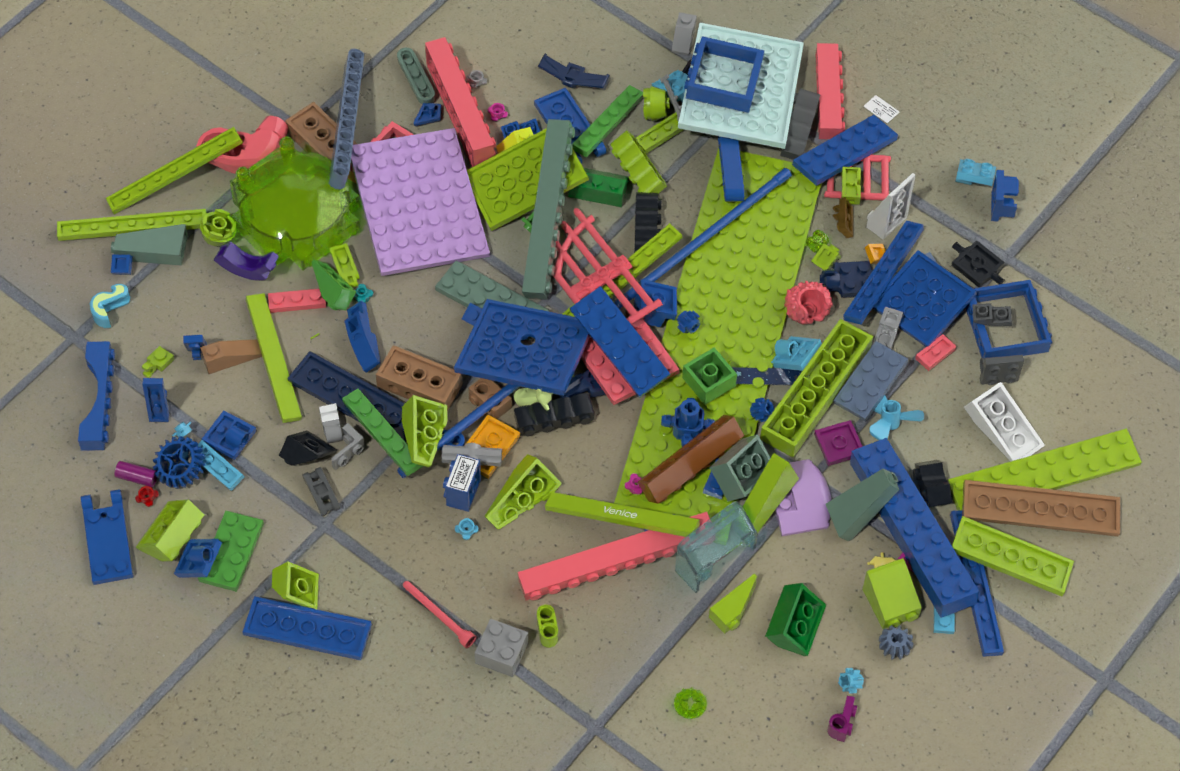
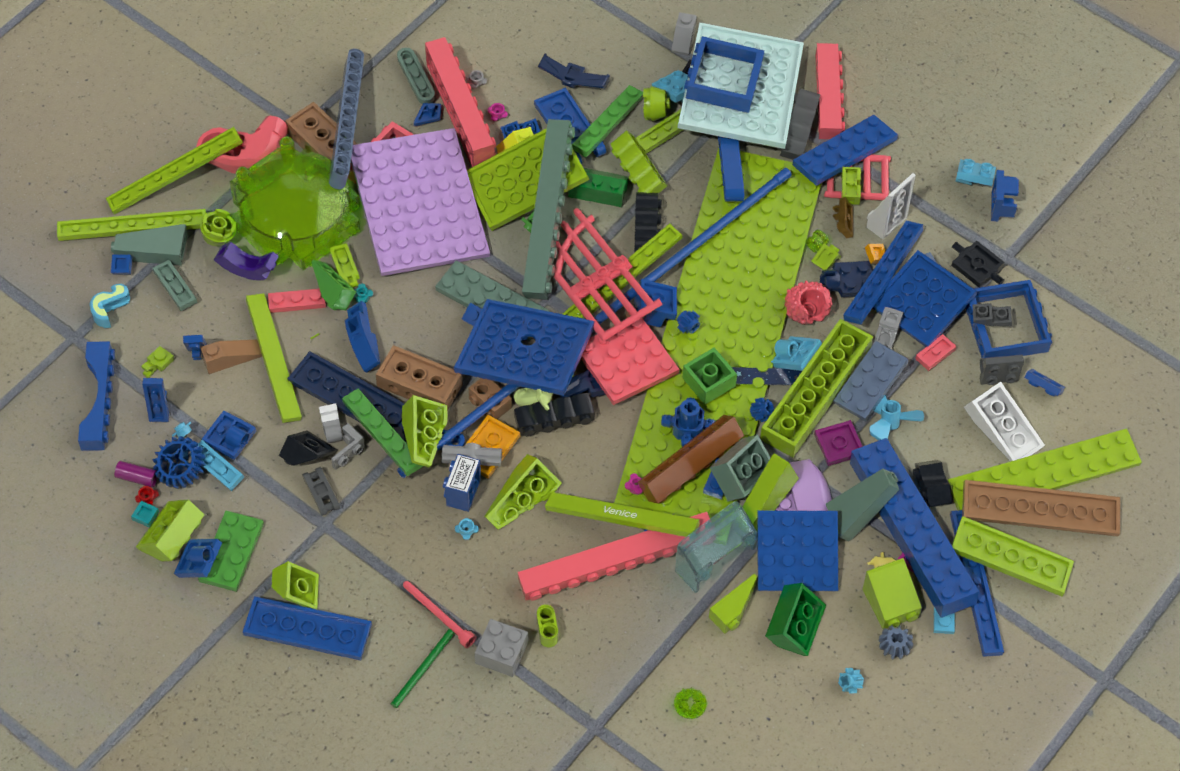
(107, 540): blue hinge -> none
(145, 514): none -> teal plate
(174, 285): none -> sand green plate
(422, 668): none -> green axle
(620, 342): blue plate -> none
(673, 98): light grey piece -> none
(797, 549): none -> blue plate
(843, 720): magenta plate -> none
(881, 109): white sticker -> none
(1037, 379): none -> blue plate

